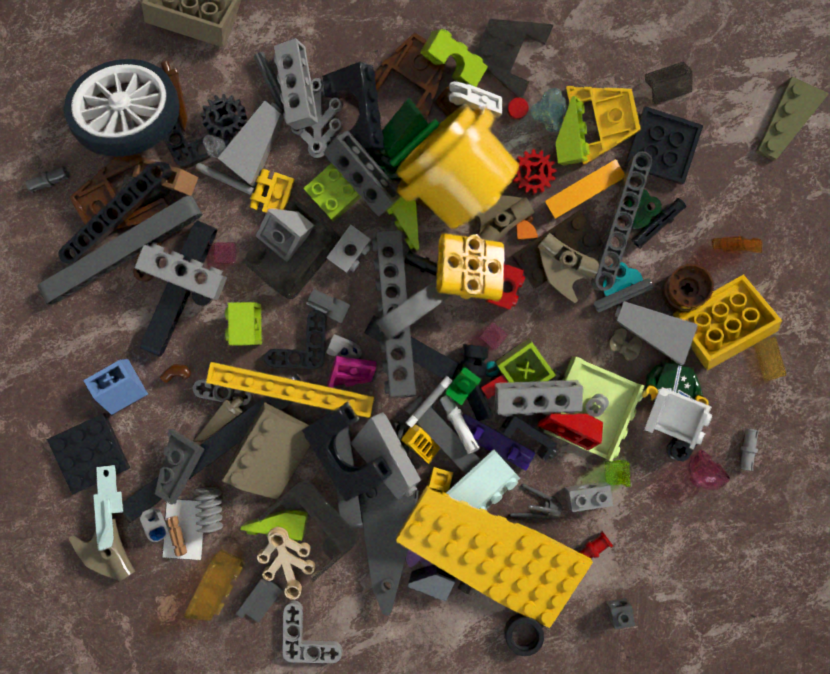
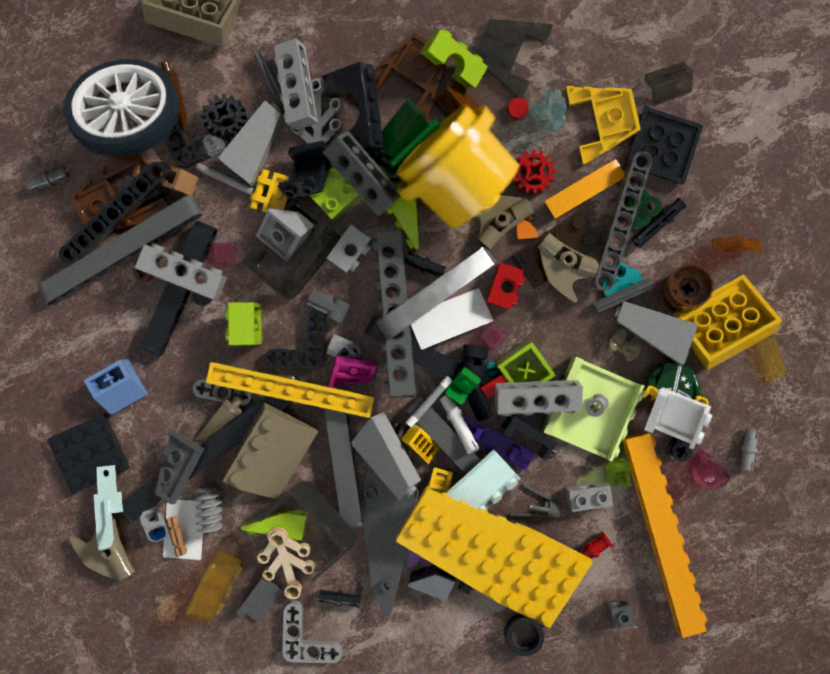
(175, 370): reddish brown arm -> none
(308, 171): none -> black panel
(339, 598): none -> black pin
(348, 479): black arch -> none
(452, 319): none -> white sticker
(455, 280): yellow connector -> none
(475, 97): white hinge -> none
(571, 138): lime slope -> none
(577, 428): red slope -> none
(664, 534): none -> light orange brick
(791, 113): olive wing -> none

